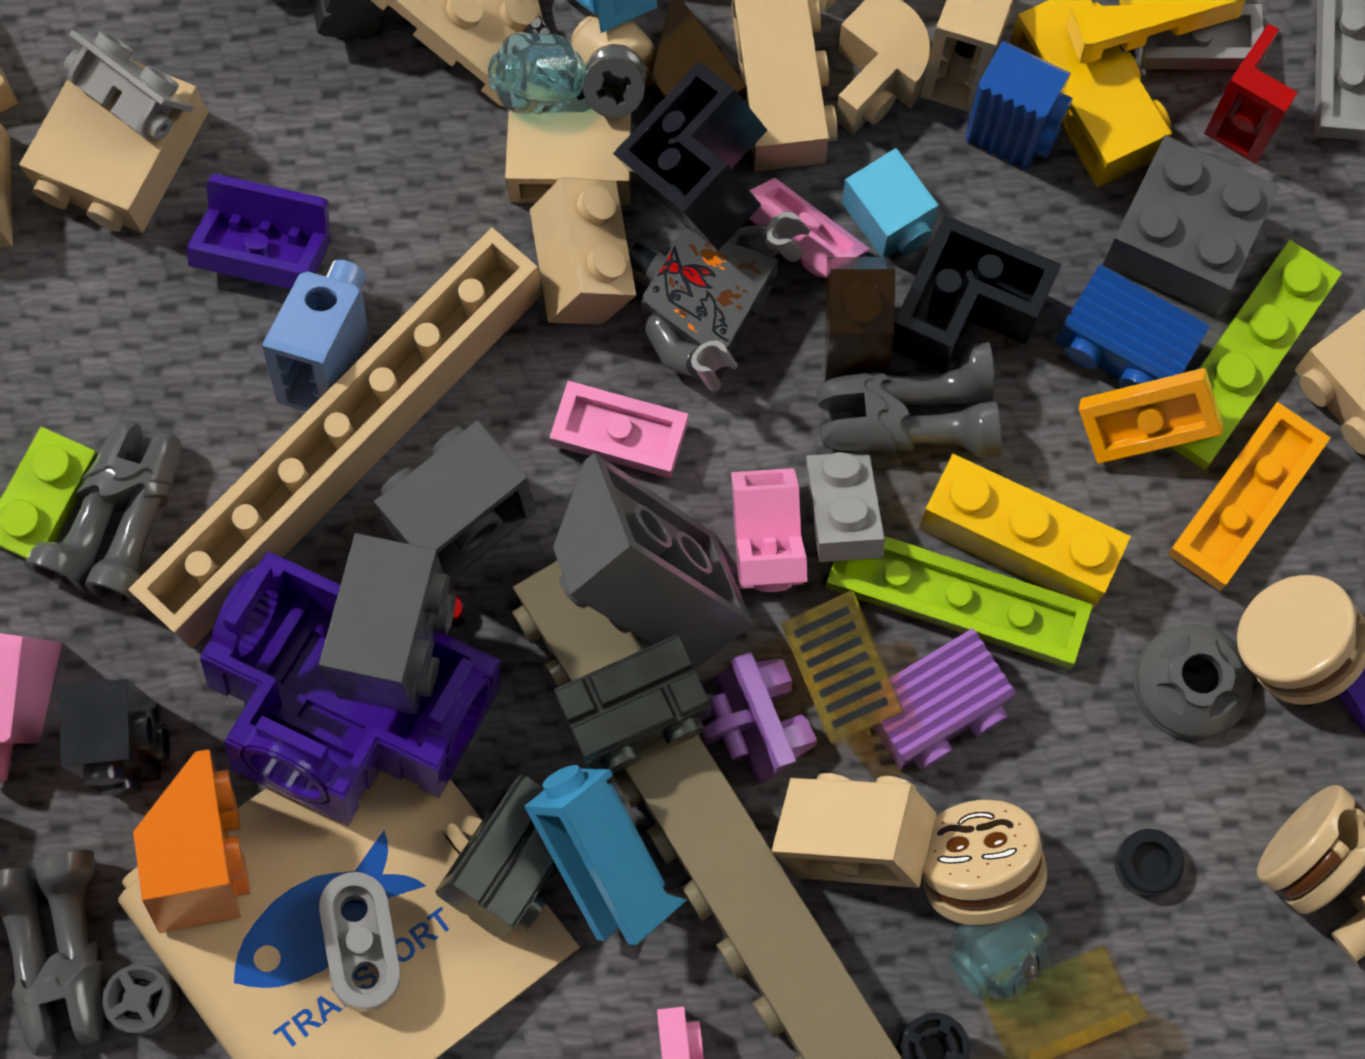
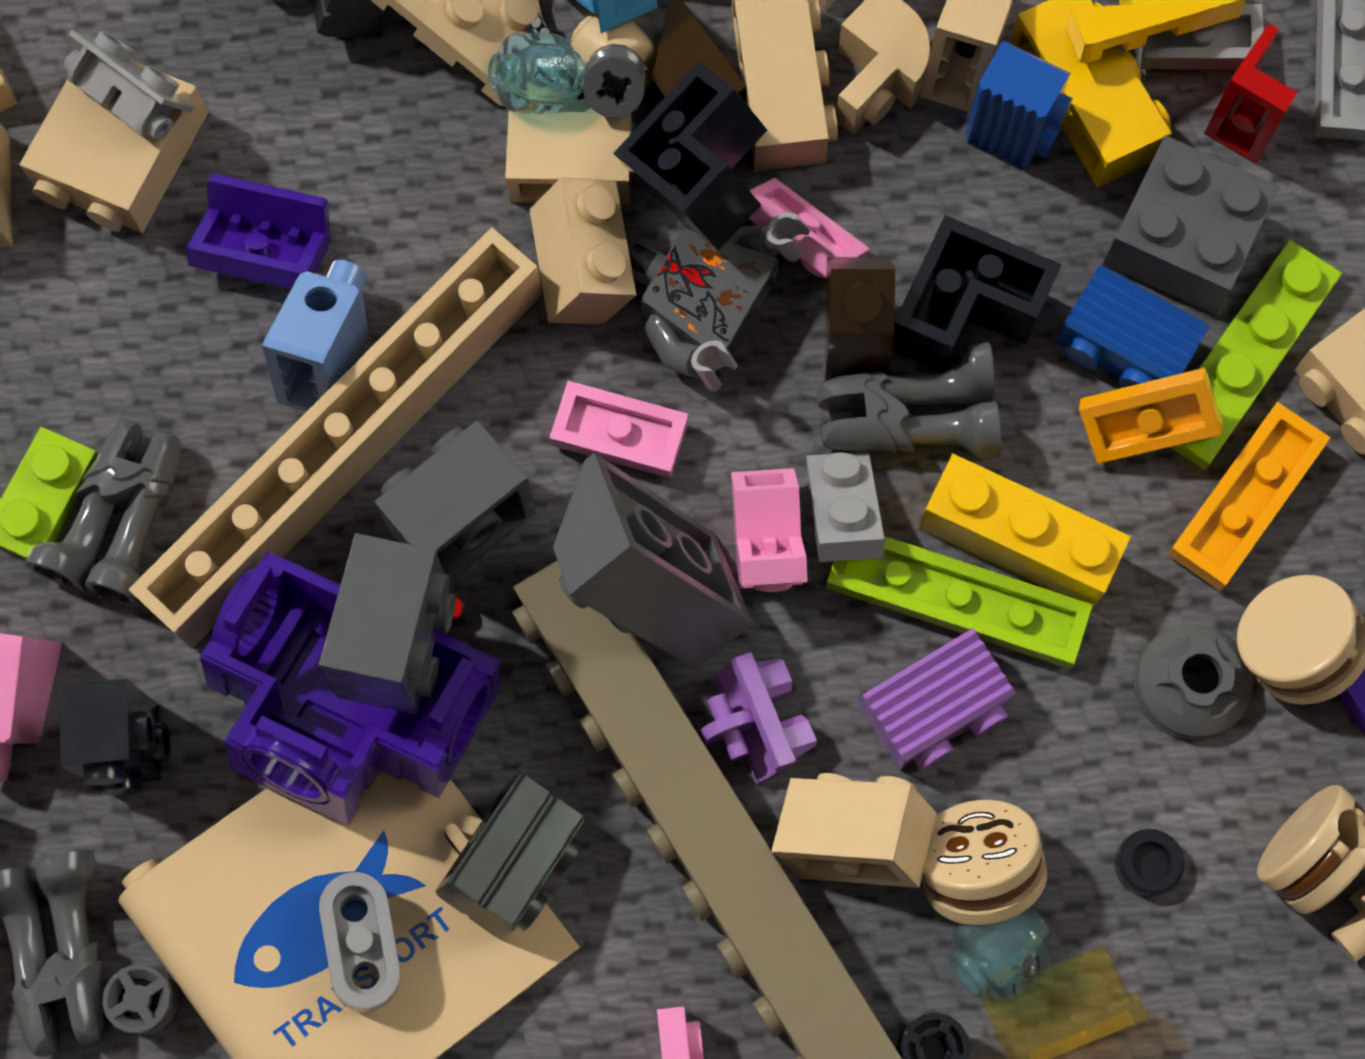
(185, 853): orange slope -> none
(600, 854): dark azure window -> none
(635, 704): pearl dark grey brick -> none
(843, 669): clear yellow panel -> none
(890, 205): medium azure brick -> none

